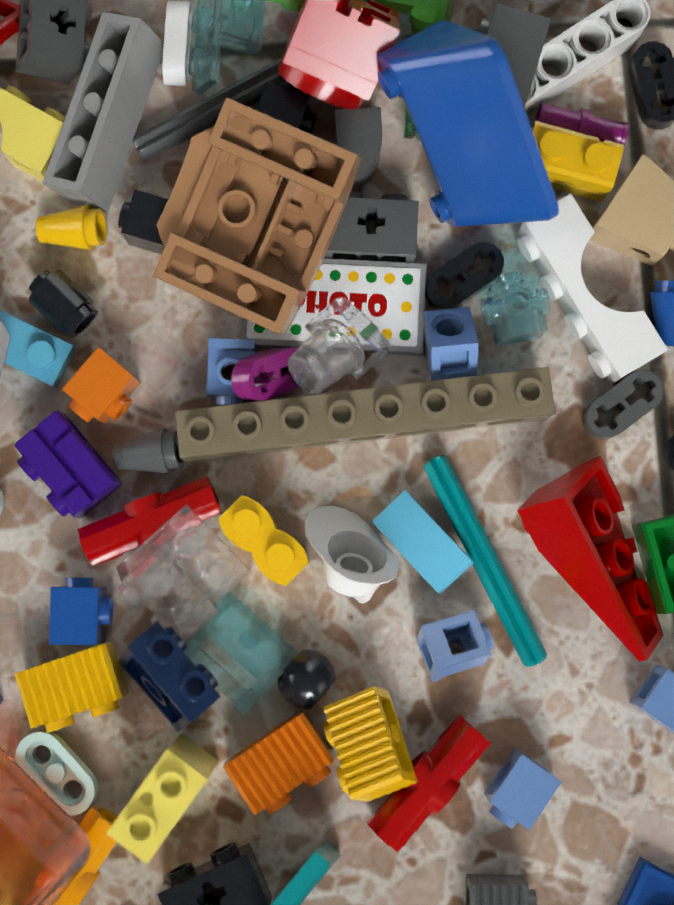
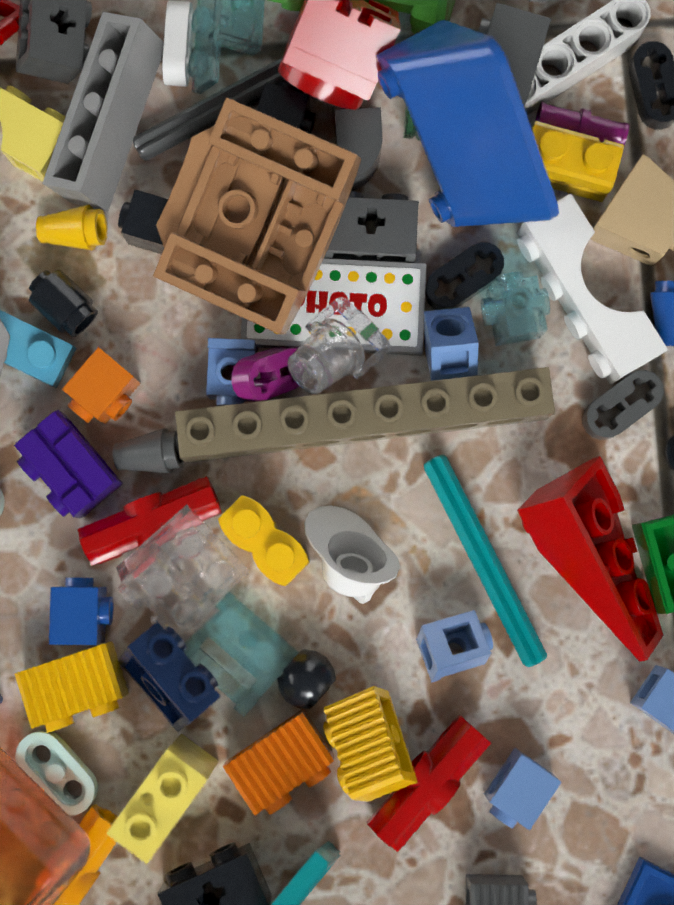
(422, 542): medium azure slope -> none

